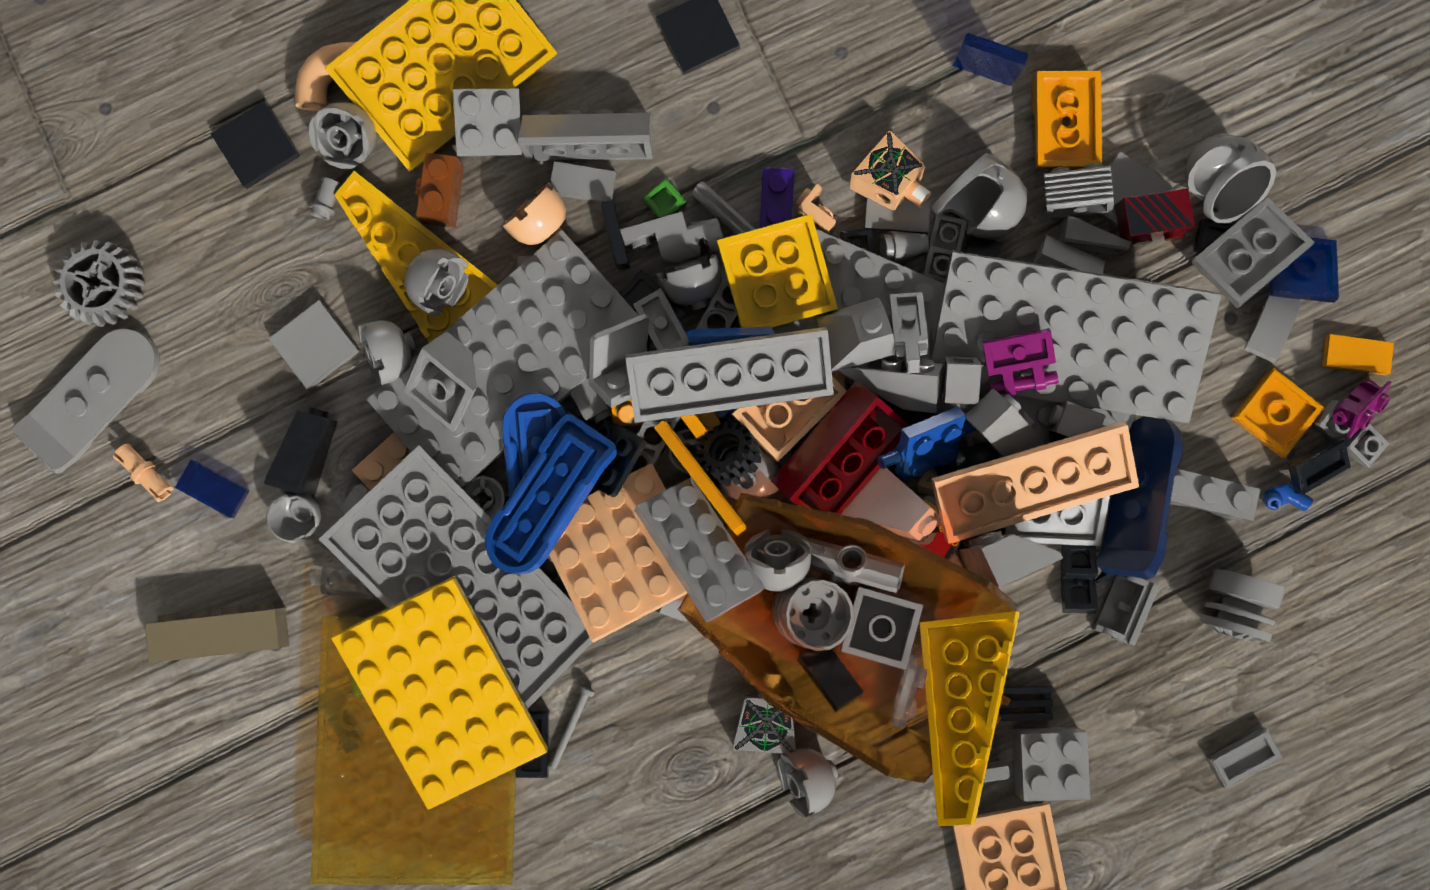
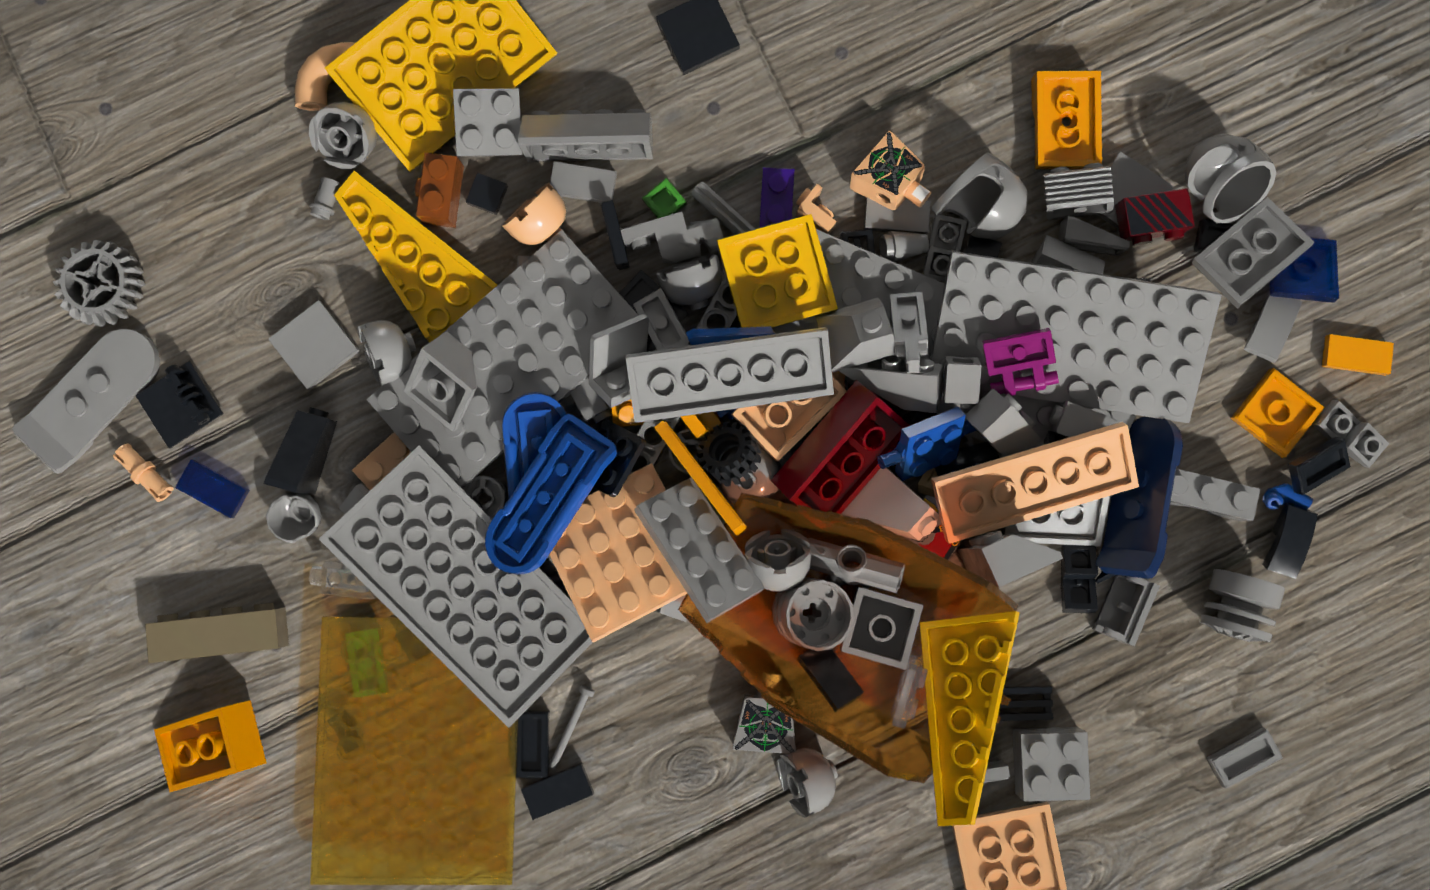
(179, 404): none -> black hinge
(210, 746): none -> light orange slope
(255, 145): black tile -> none
(435, 280): light grey cylinder -> none
(440, 692): yellow plate -> none
(487, 193): none -> black tile
(557, 791): none -> black tile
(990, 59): clear blue tile -> none
(1292, 542): none -> black slope
(1361, 406): magenta hinge -> none

